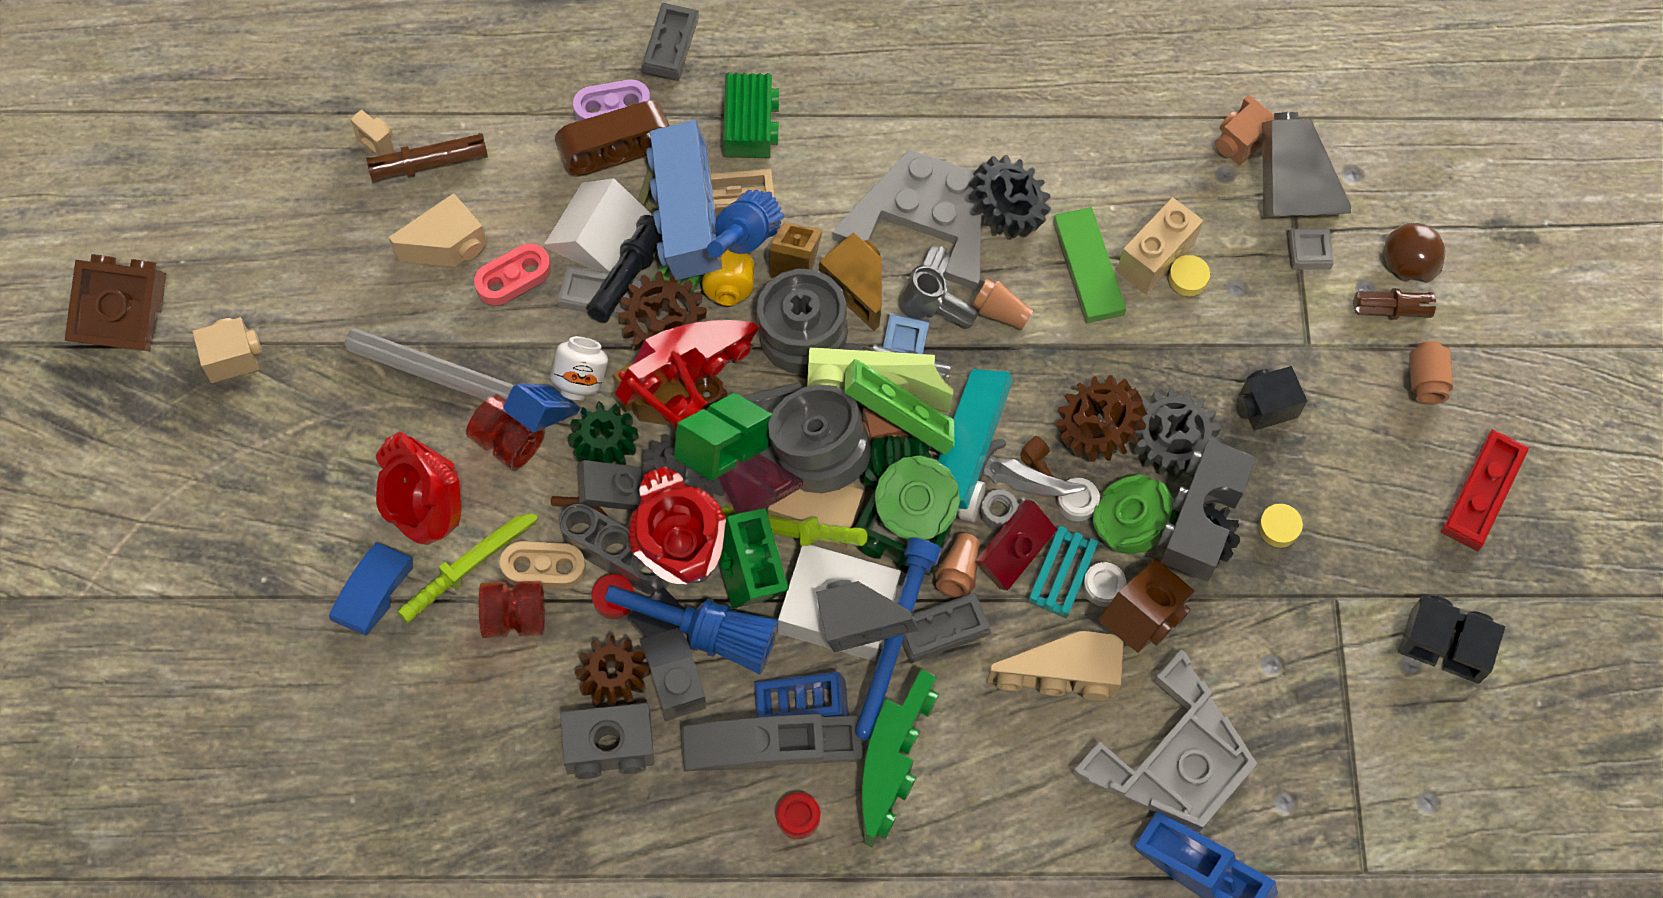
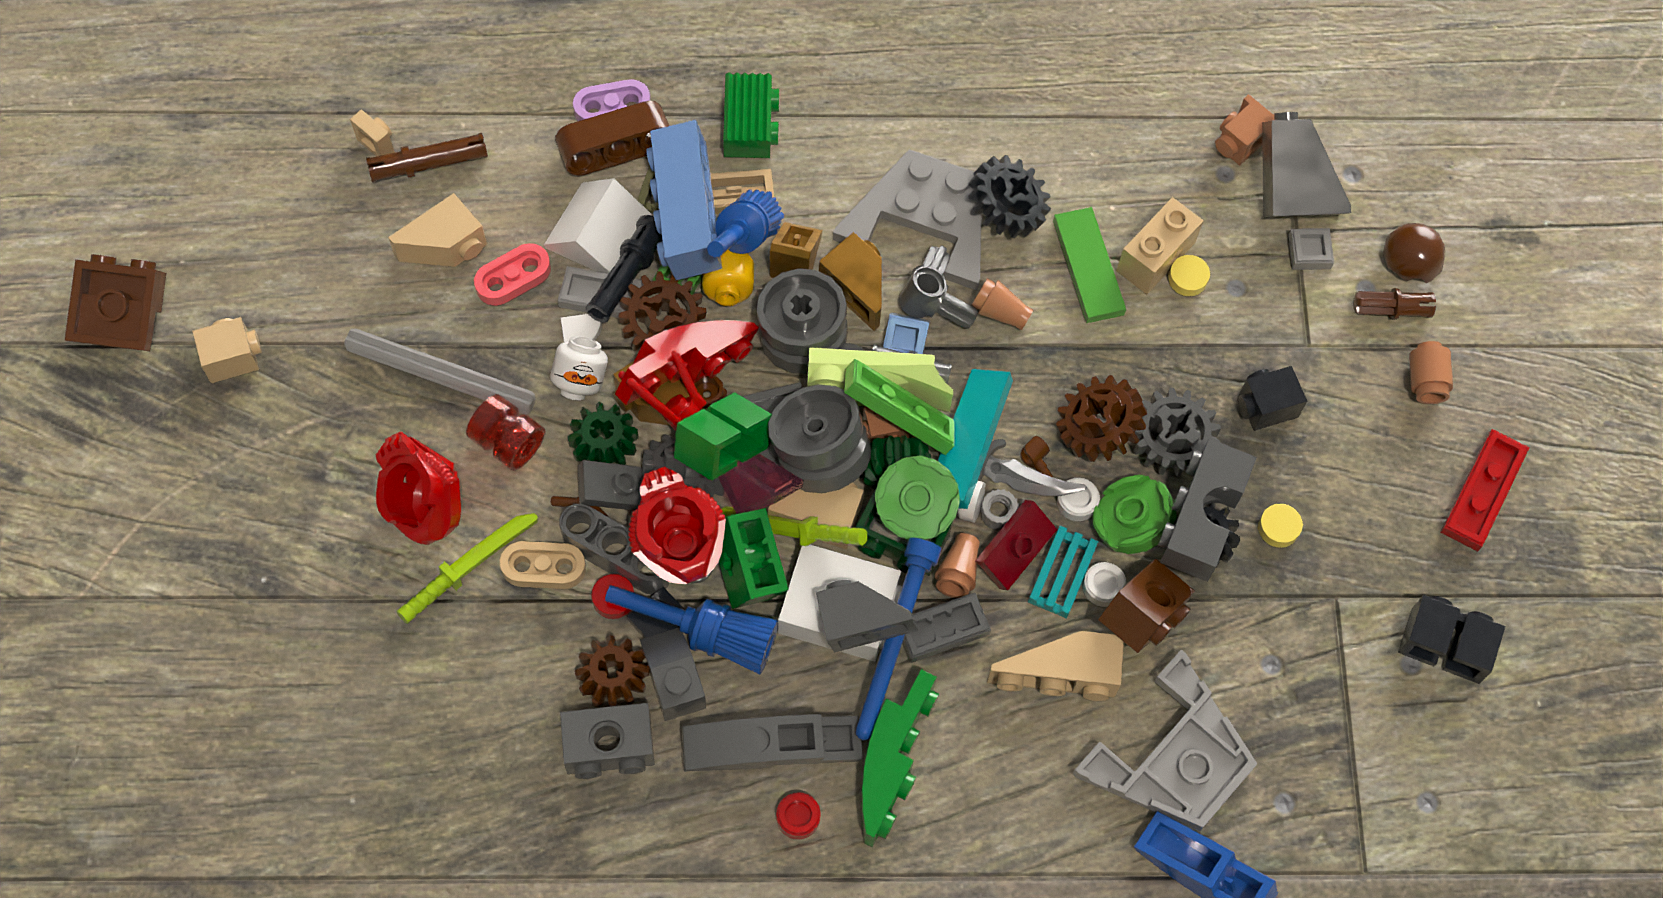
(368, 589): blue slope -> none
(511, 609): clear red wheel -> none
(538, 406): blue slope -> none
(580, 326): none -> white tile
(670, 41): dark grey plate -> none
(817, 683): blue slope -> none

